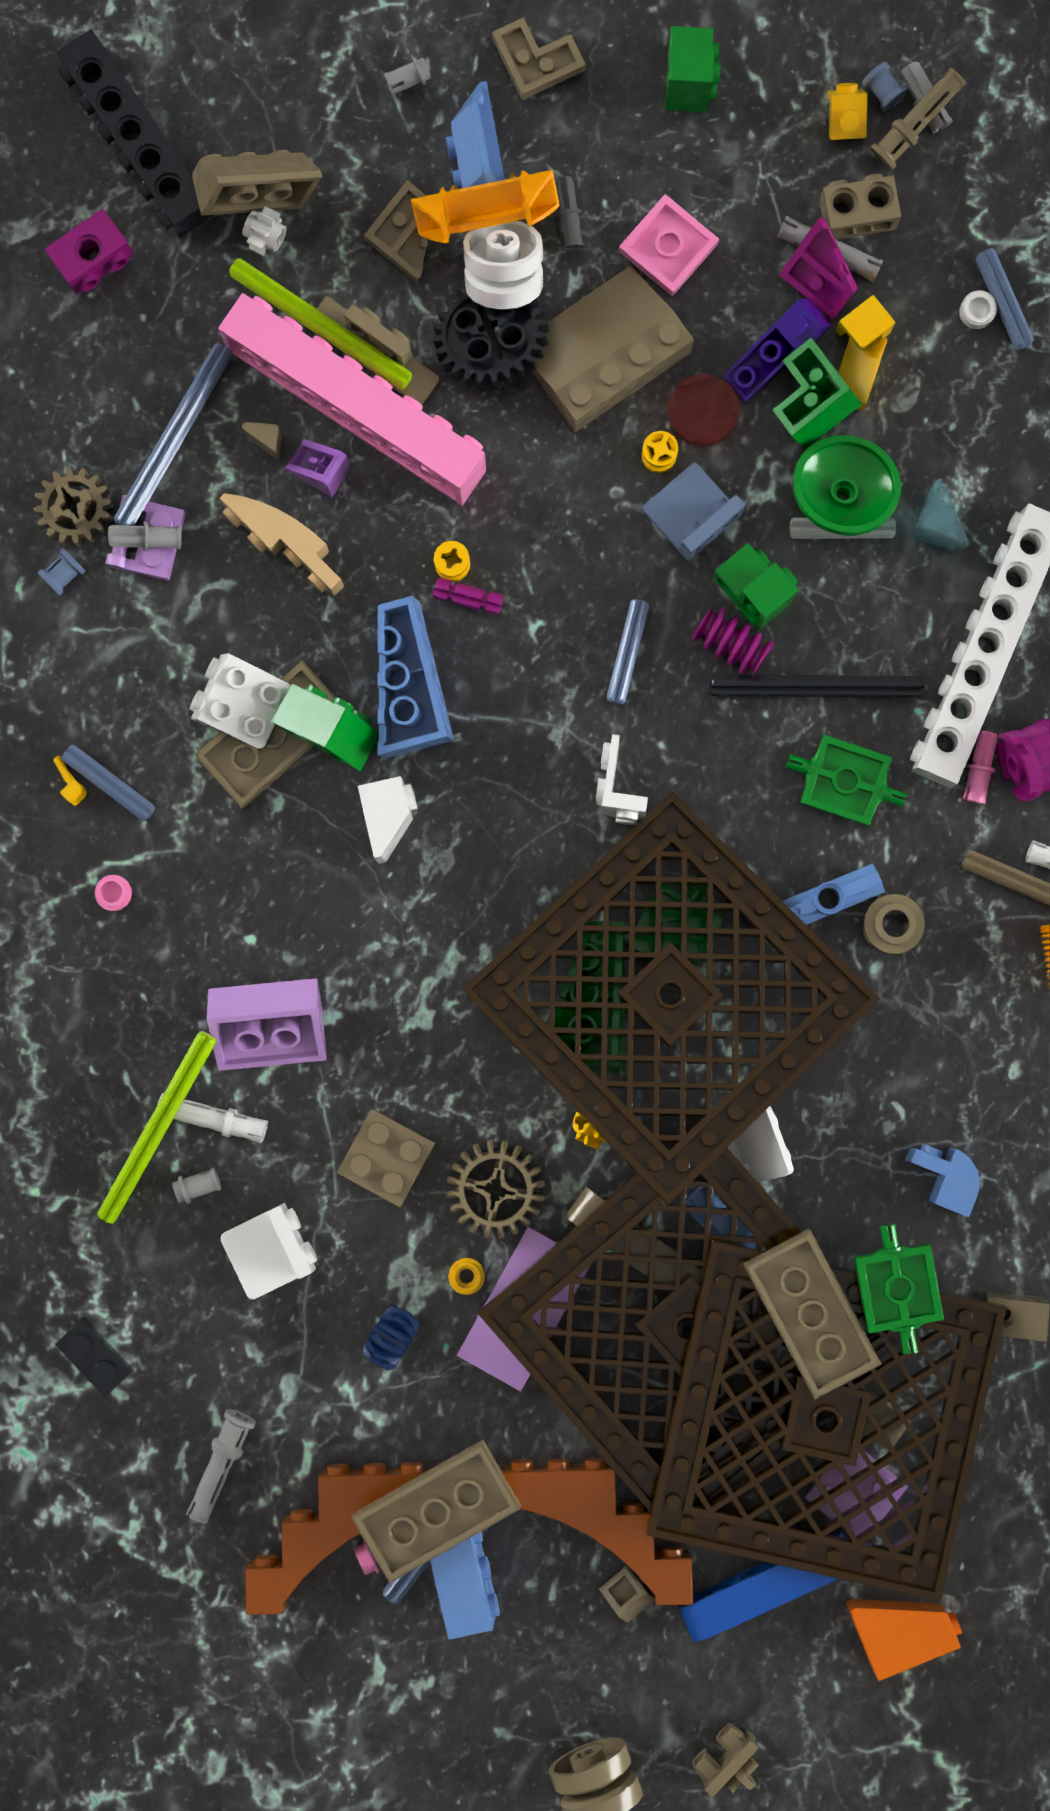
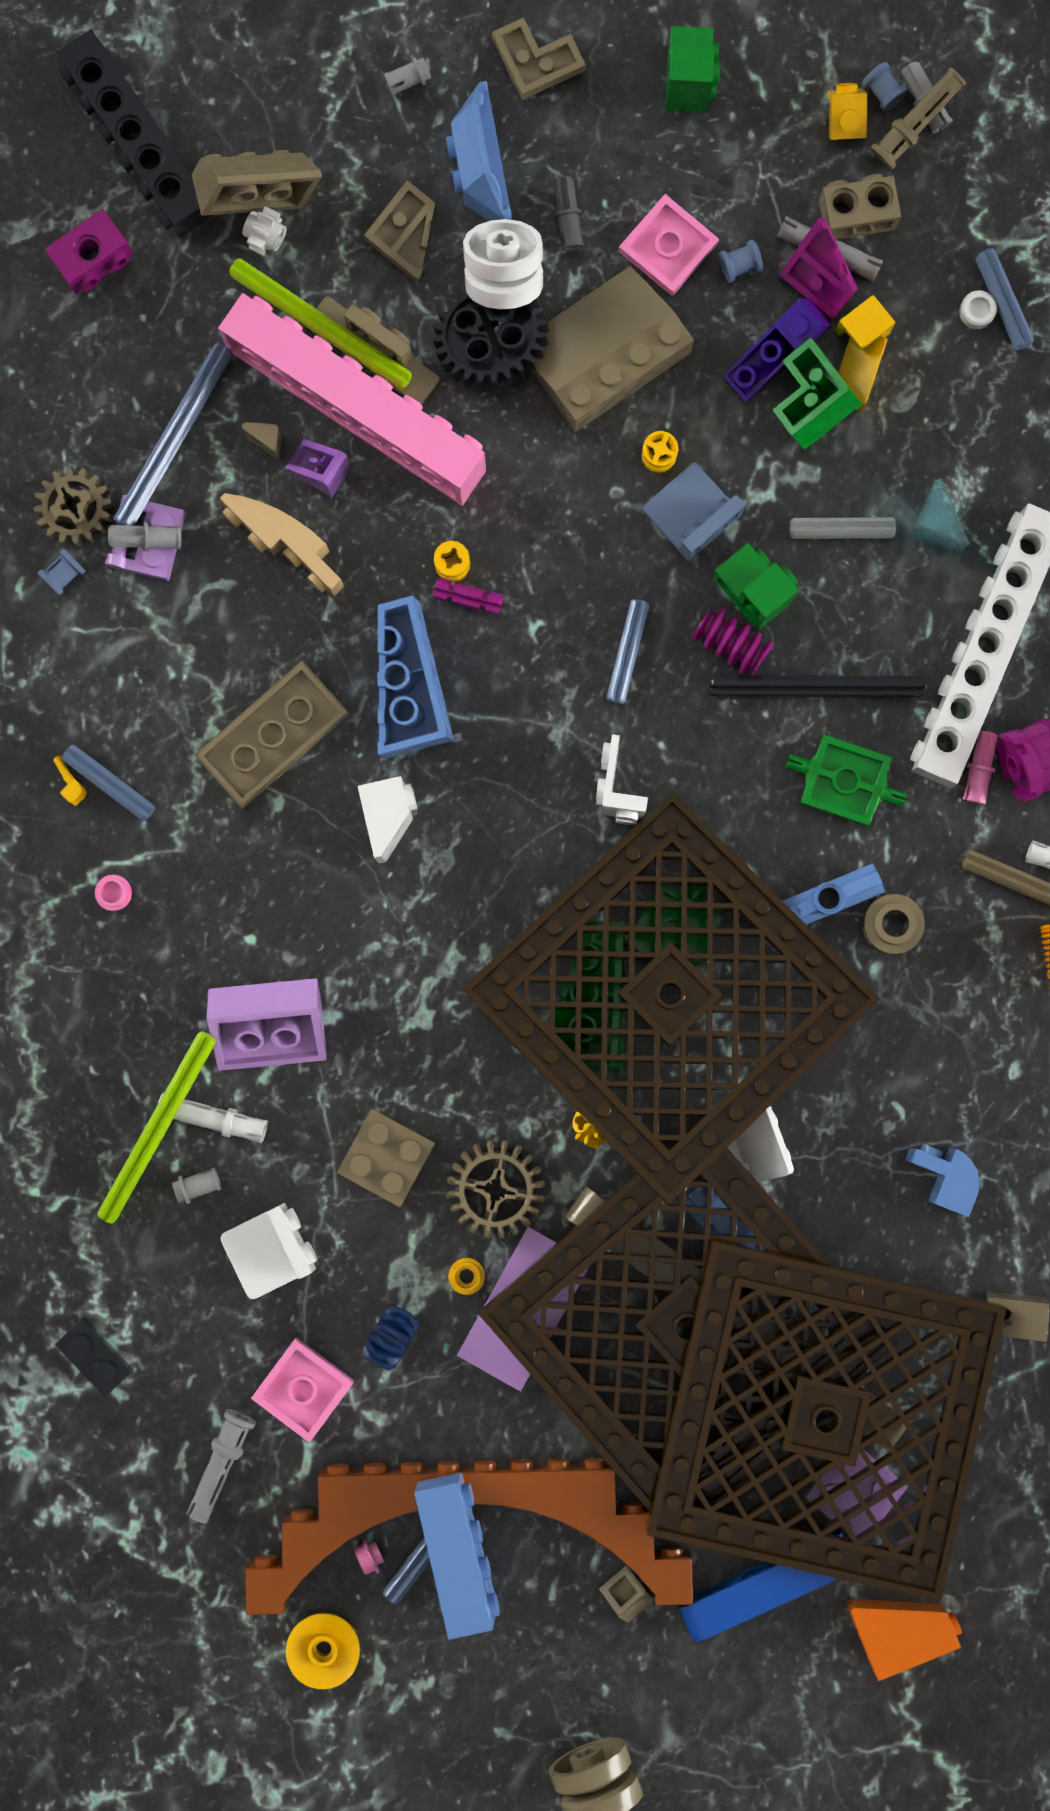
(239, 700): white bracket -> none
(302, 1389): none -> bright pink plate
(318, 1668): none -> yellow dish
(327, 725): brick -> none
(436, 1511): dark tan tile -> none
(486, 205): light orange hose -> none
(703, 410): clear red tile -> none
(720, 1772): dark tan hips -> none
(740, 261): none -> sand blue bush
(812, 1313): dark tan tile -> none
(848, 468): green dish -> none
(898, 1288): green plate -> none

